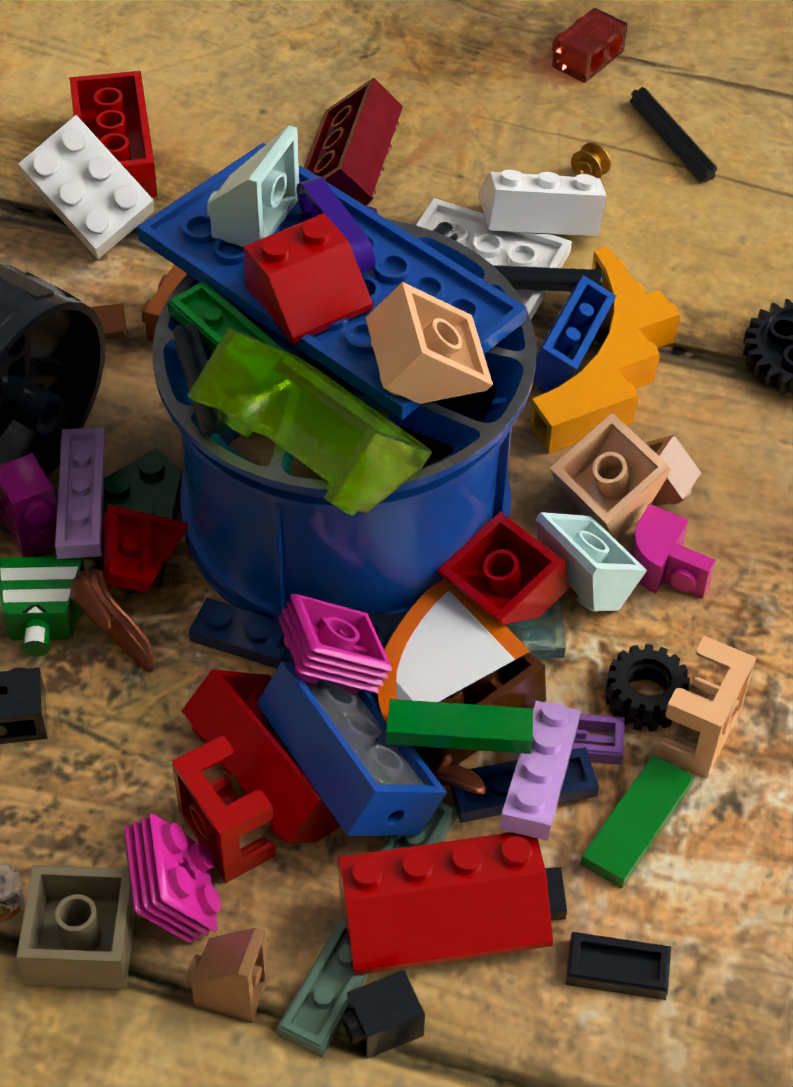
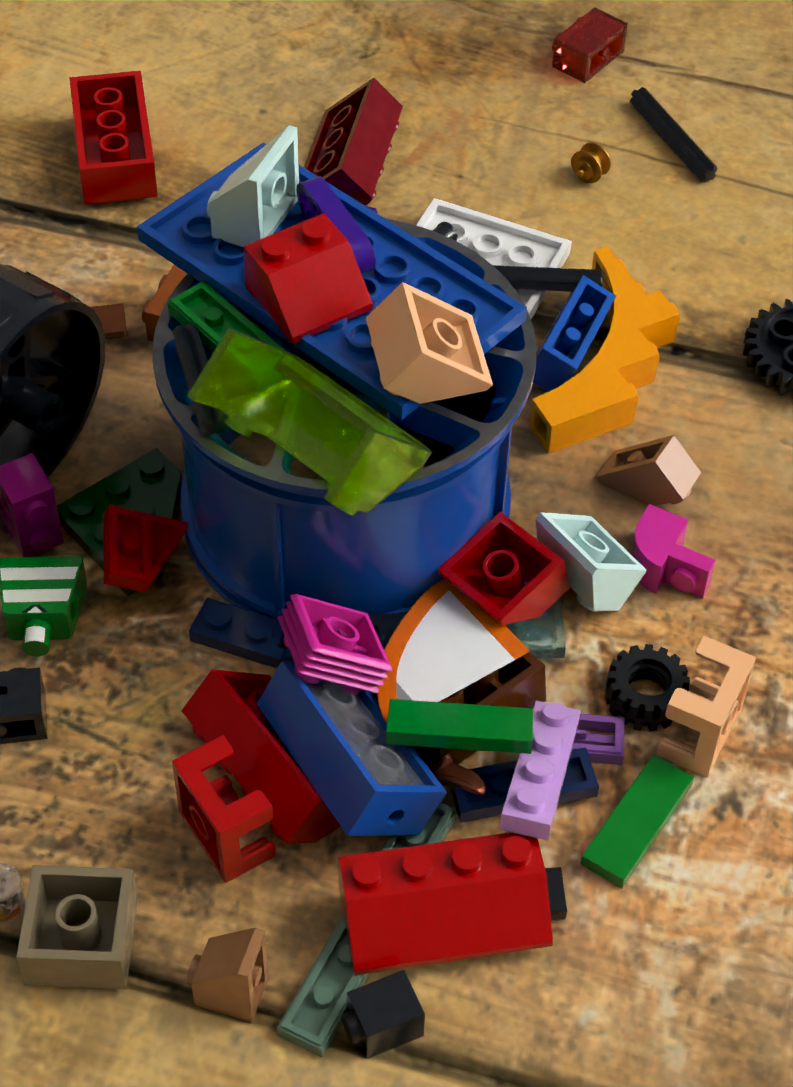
(81, 493): lavender plate -> none
(86, 187): white brick -> none
(95, 601): copper piece -> none
(171, 878): dark pink brick -> none
(543, 203): white slope -> none
(611, 475): light nougat slope -> none
(618, 965): black tile -> none

